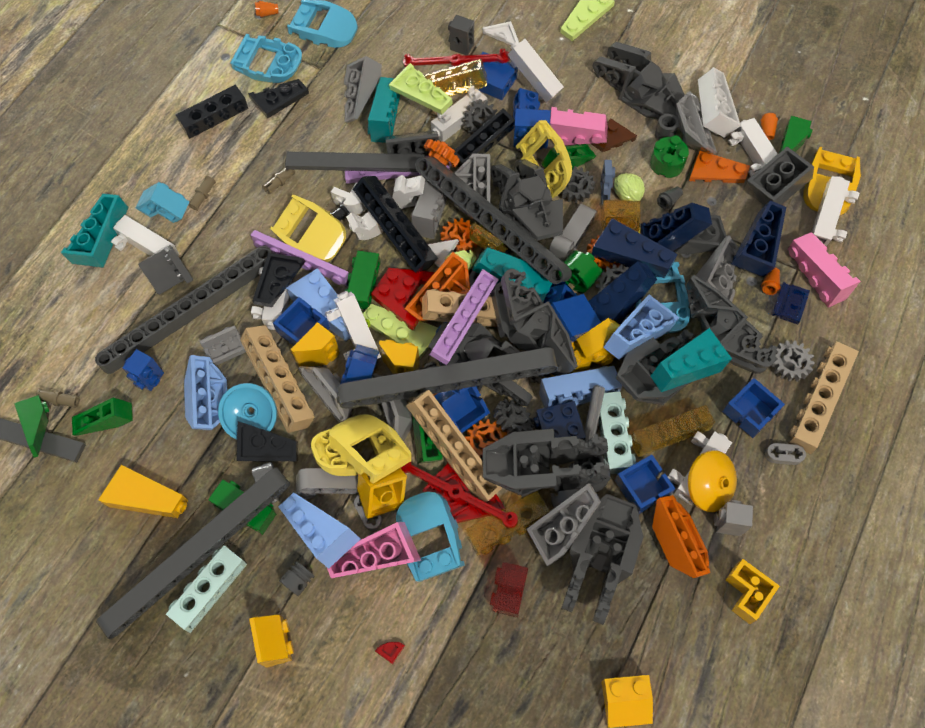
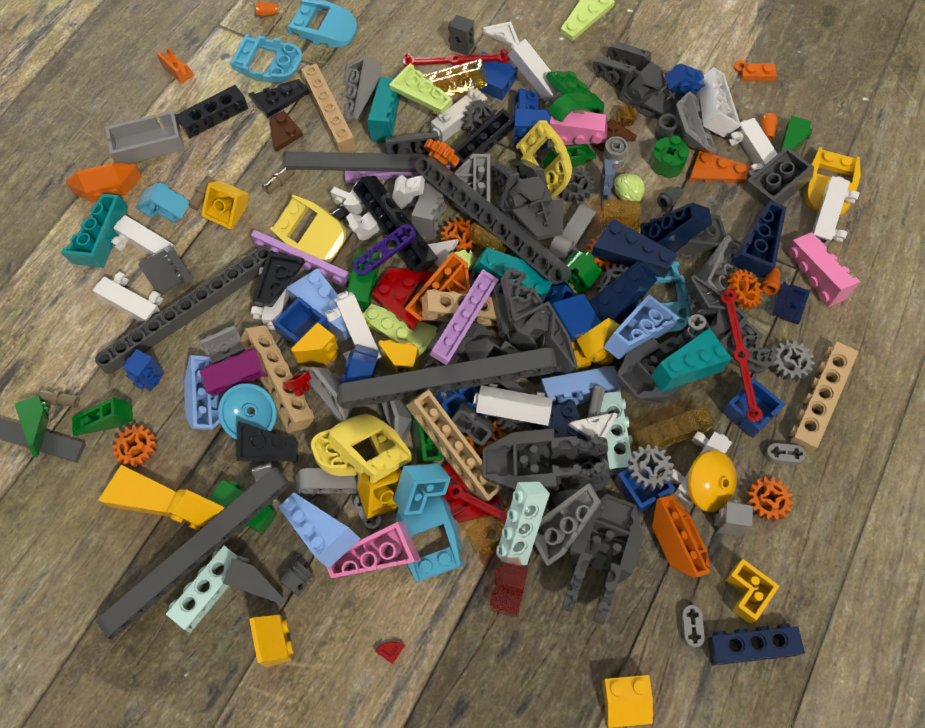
(104, 179): none -> orange wedge
(125, 300): none -> white brick
(134, 446): none -> orange gear
(144, 138): none -> light grey piece
(175, 67): none -> orange hinge
(193, 509): none -> yellow slope
(224, 203): none -> yellow slope
(233, 371): none -> magenta brick
(247, 578): none -> dark grey slope
(283, 130): none -> reddish brown wing
(297, 382): none -> red tile
(328, 109): none -> tan brick
(382, 247): none -> dark purple beam
(417, 484): none -> medium azure brick
(476, 426): none -> dark grey brick
(513, 404): none -> white brick
(522, 523): none -> light aqua brick
(574, 95): none -> green piece
(594, 425): none -> white tile
(615, 150): none -> light grey wheel
(626, 115): none -> pearl gold gear
(656, 460): none -> light grey gear
(685, 79): none -> blue brick
(693, 326): none -> light grey bush
(697, 625): none -> light grey beam
(746, 289): none -> orange gear
(753, 413): none -> red piece
(756, 71): none -> orange hinge
(773, 491): none -> orange gear
(789, 637): none -> dark blue brick

